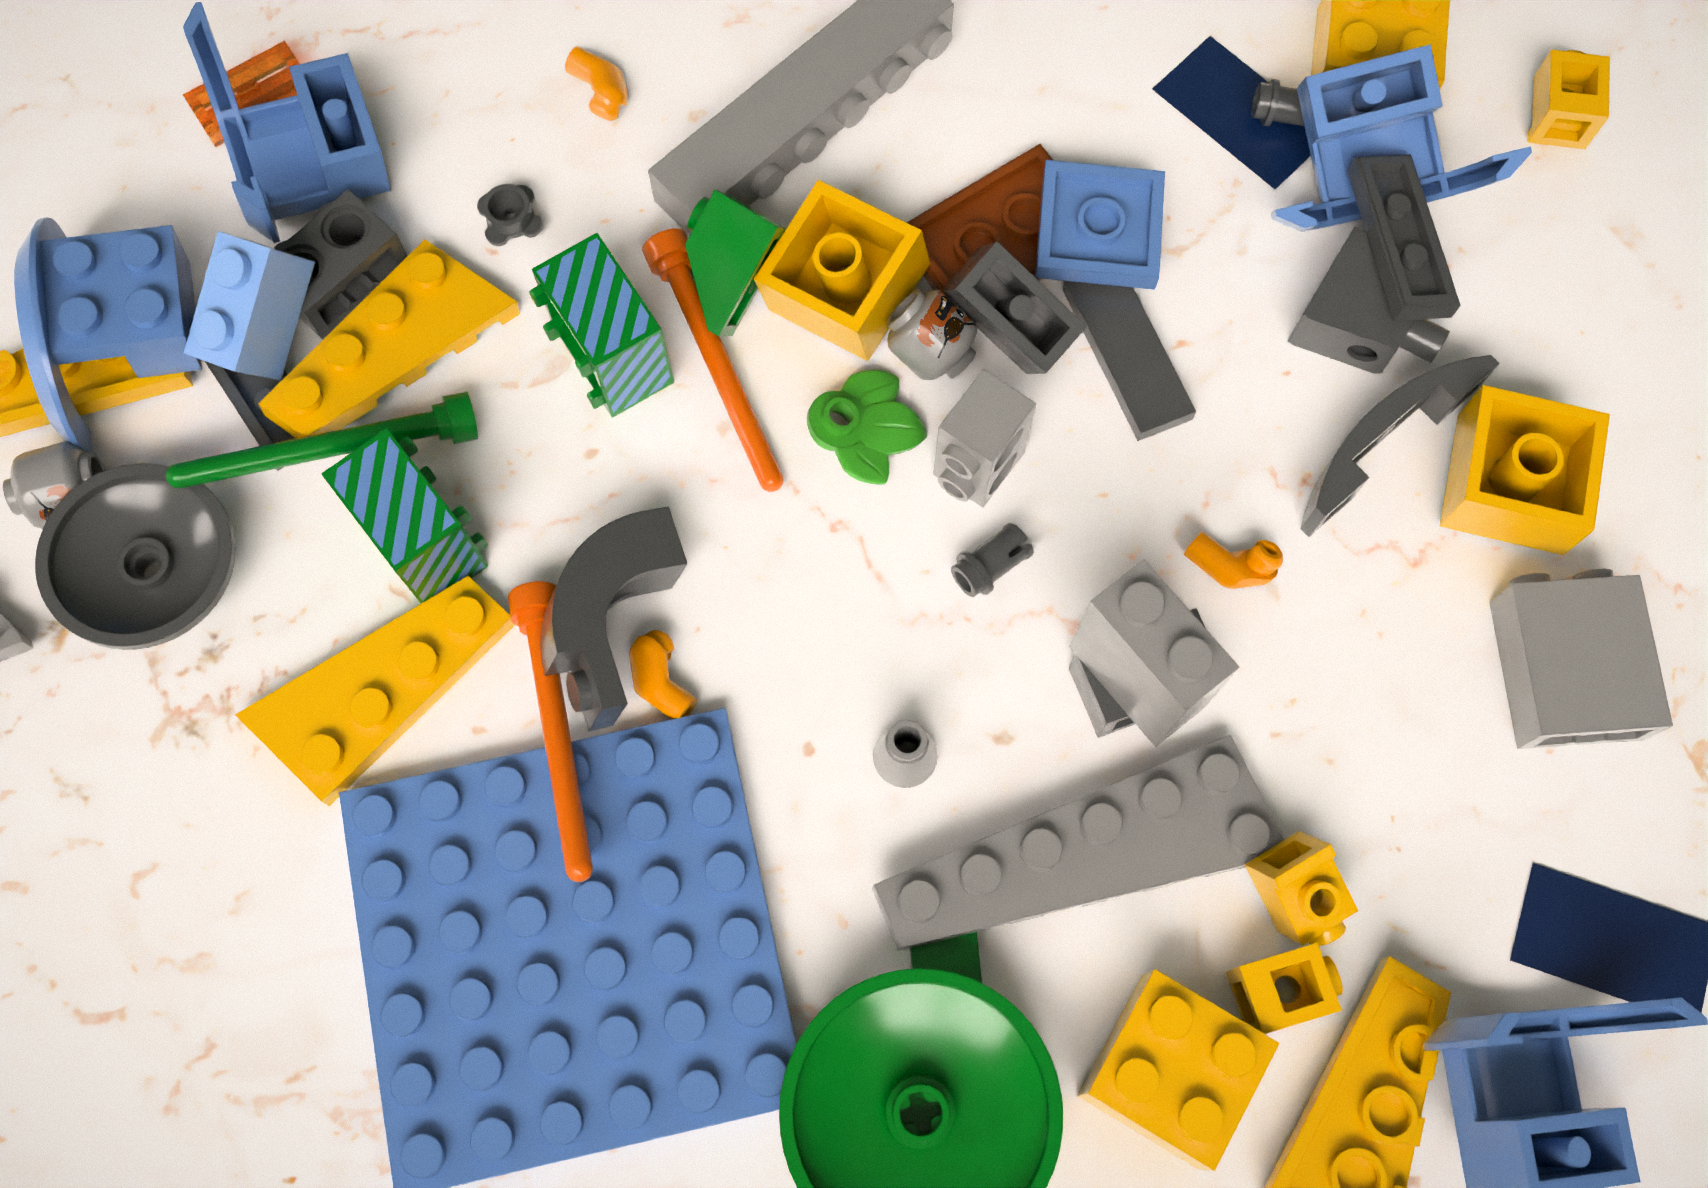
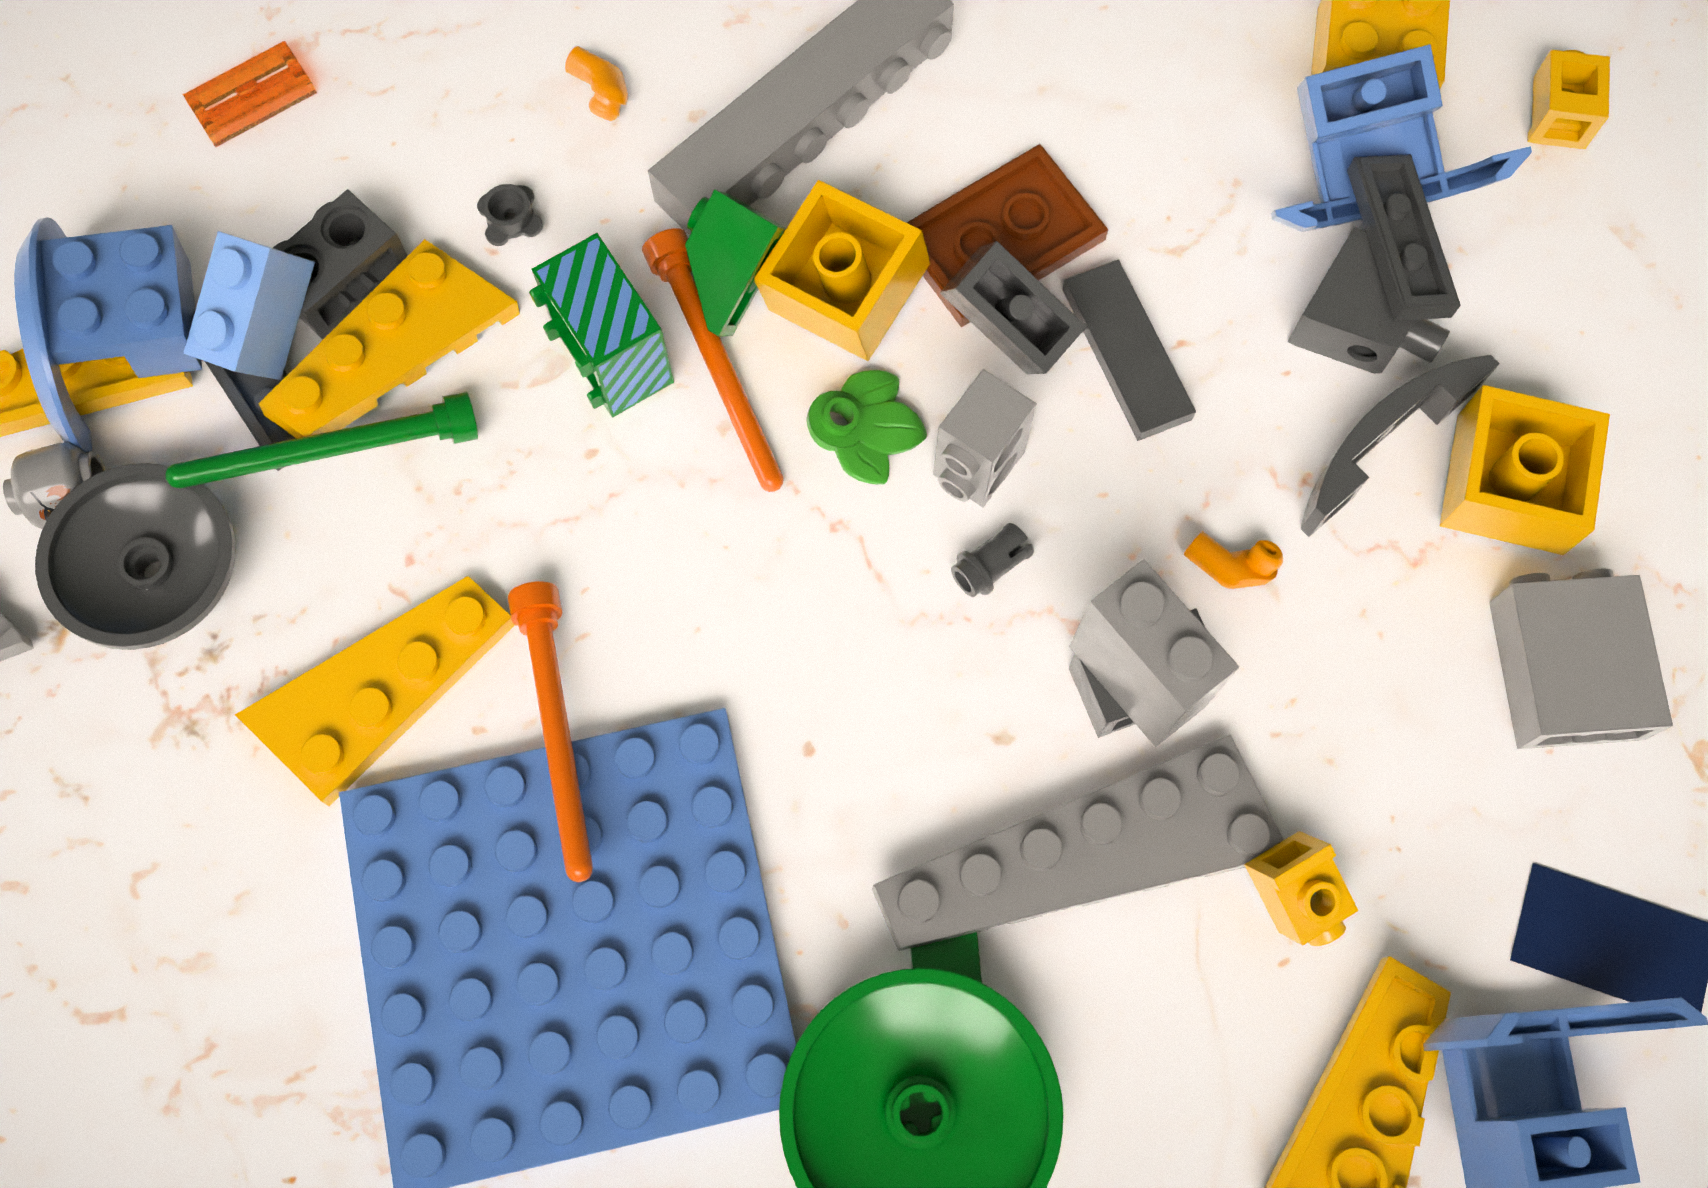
(294, 149): medium blue piece -> none
(406, 515): container -> none
(614, 563): dark grey arch -> none
(651, 679): light orange arm -> none
(902, 768): light grey cone -> none
(931, 334): light grey head -> none
(1100, 224): medium blue plate -> none
(1179, 1070): yellow brick -> none
(1217, 96): dark blue sticker -> none
(1276, 104): dark grey pin -> none
(1314, 984): yellow brick -> none

